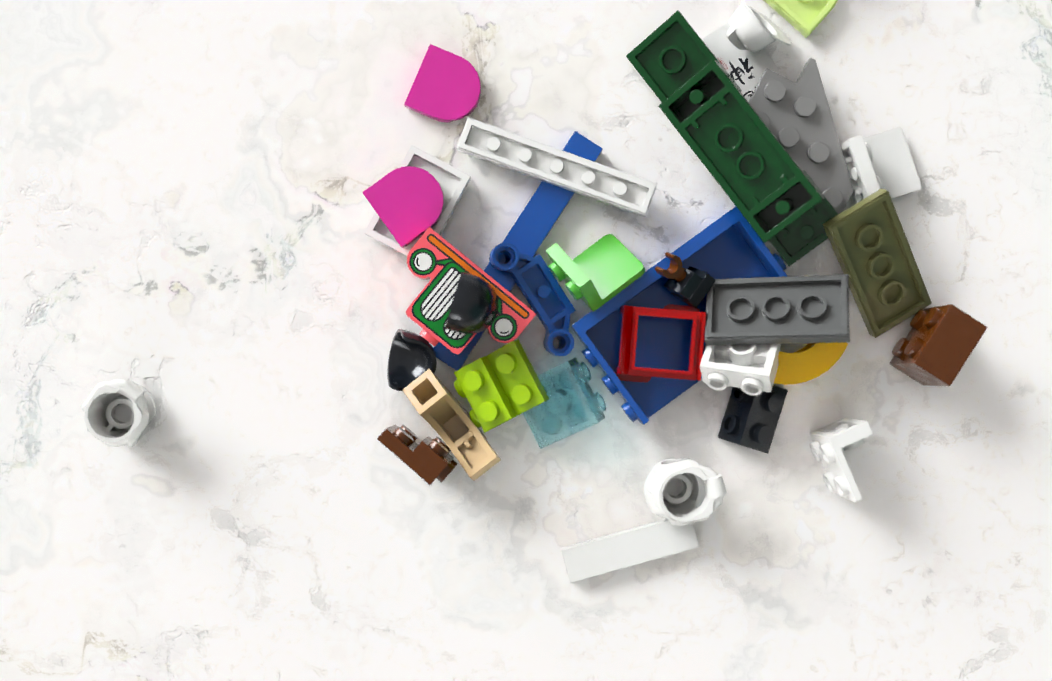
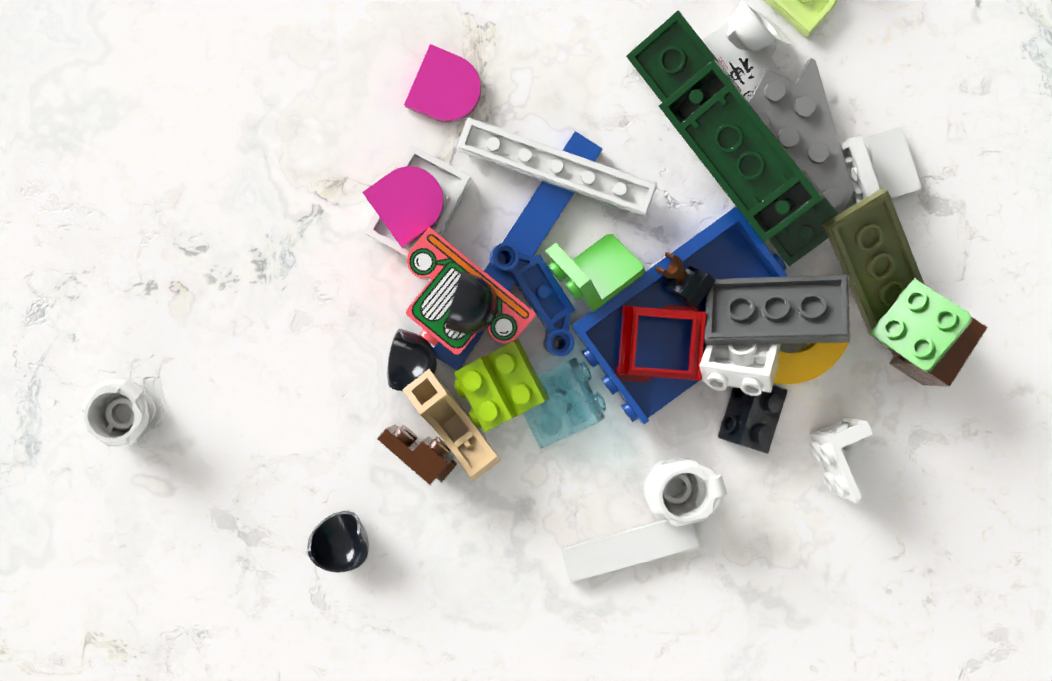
(339, 543): none -> black helmet
(921, 325): none -> bracket

